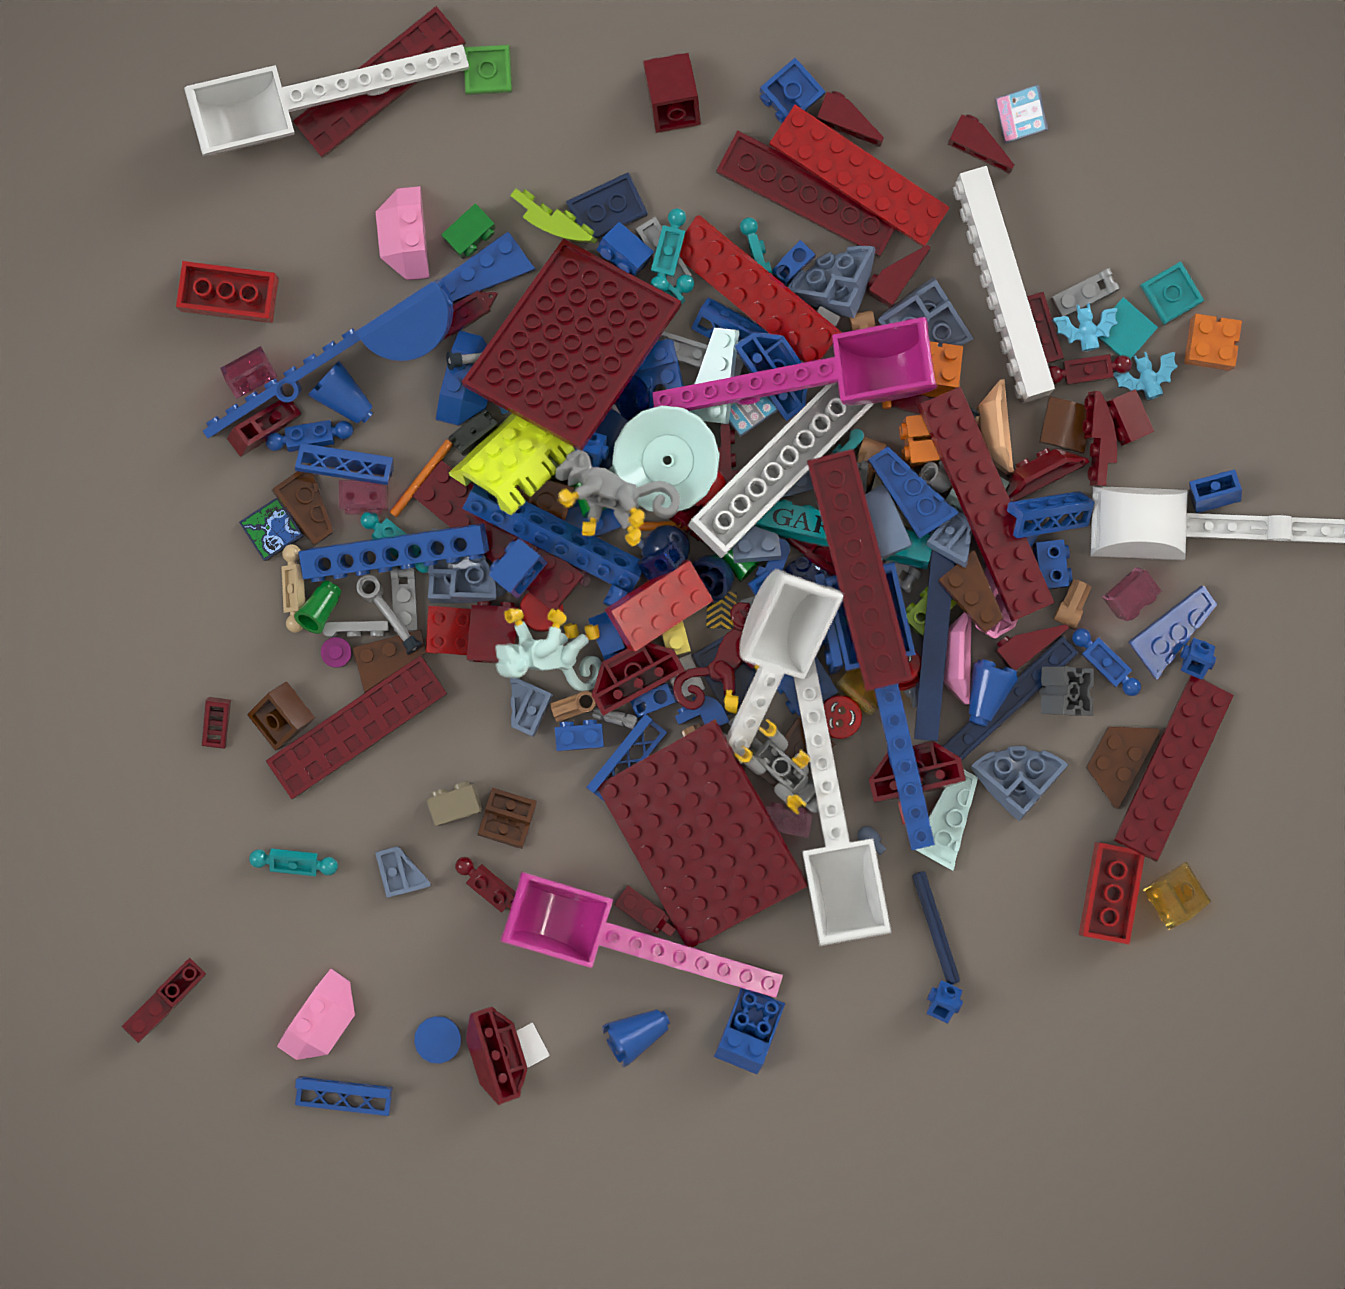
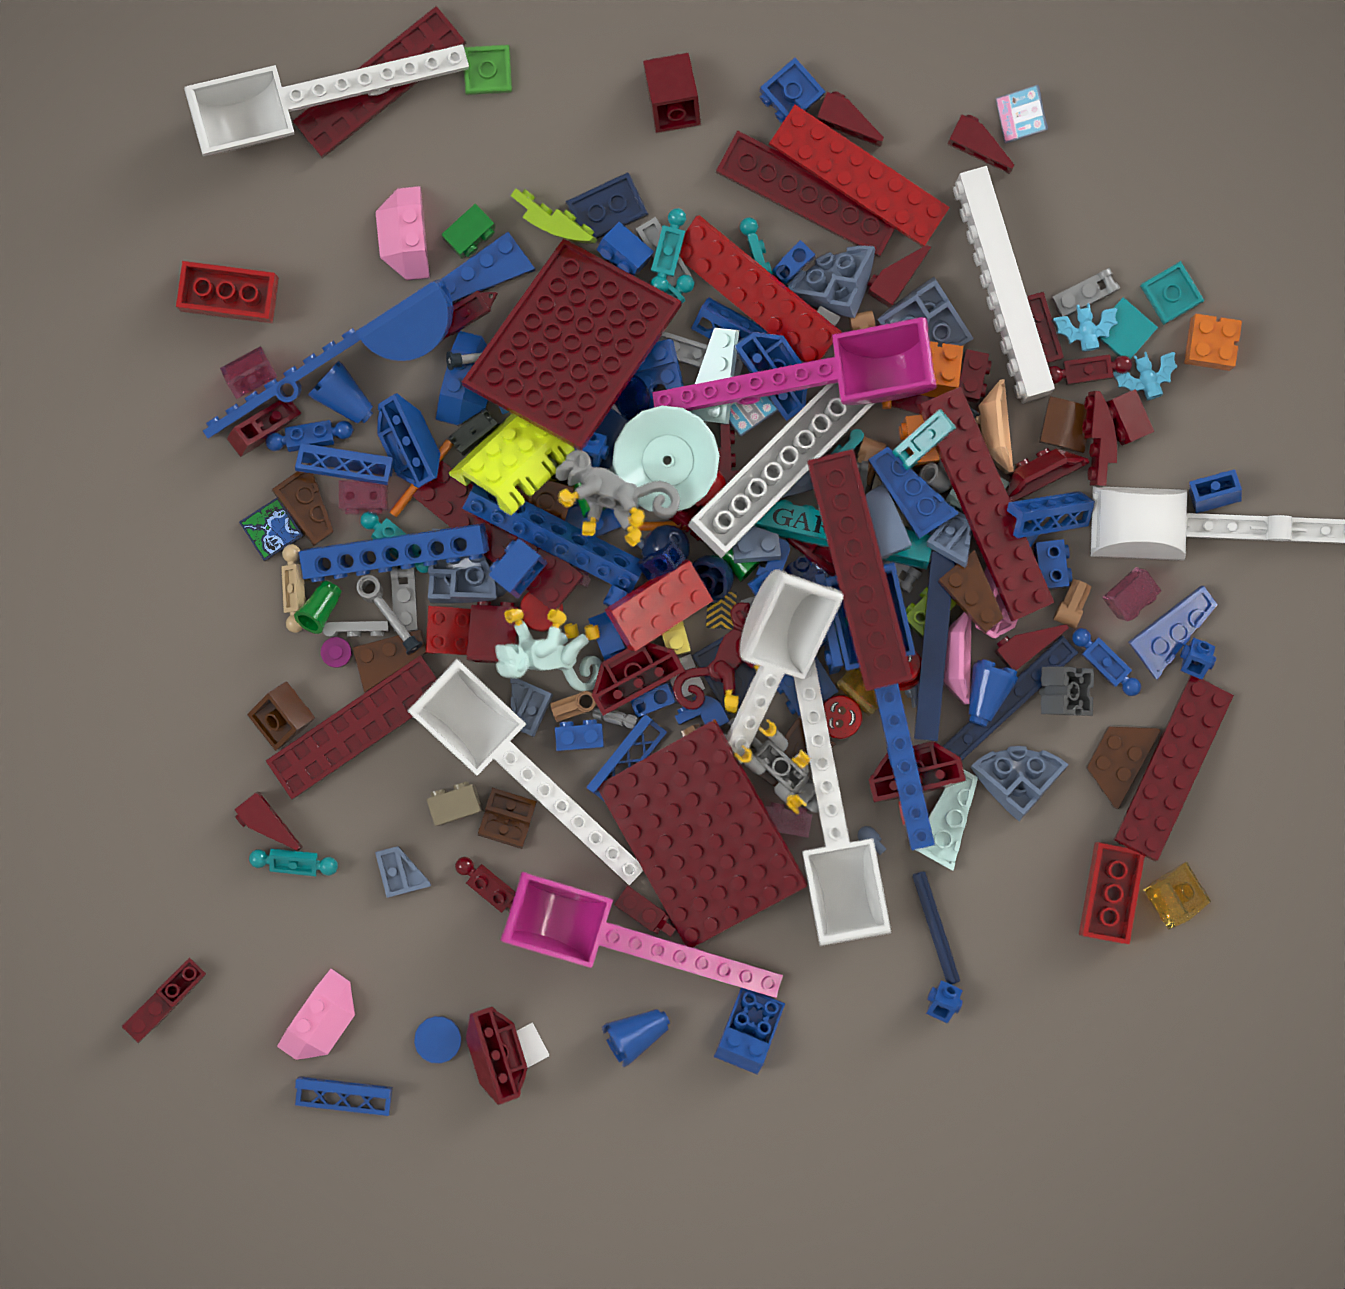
(216, 702): dark red slope -> none
(263, 819): none -> dark red slope
(407, 441): none -> blue wedge
(481, 728): none -> white plate
(924, 439): none -> plate
(972, 374): none -> dark red brick

